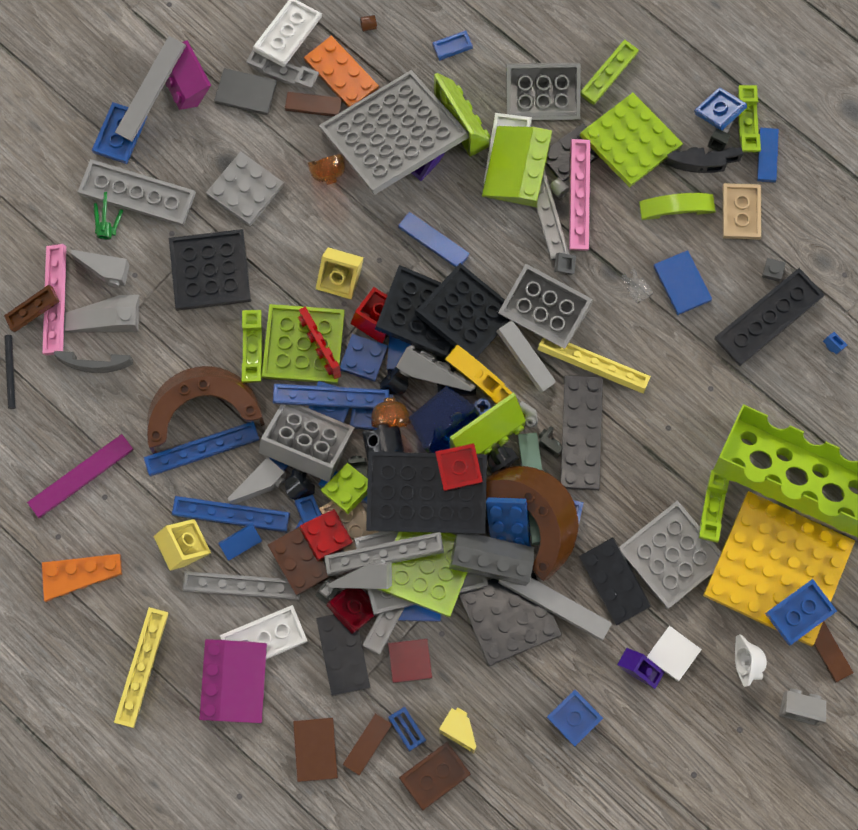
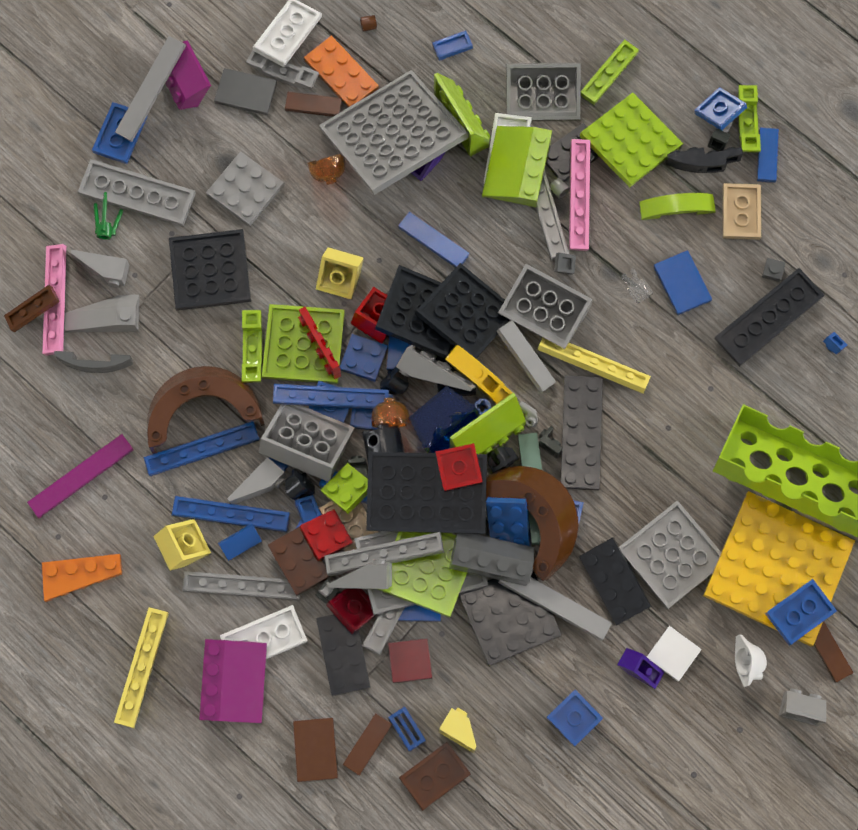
(9, 372): black bar -> none
(713, 507): lime slope -> none

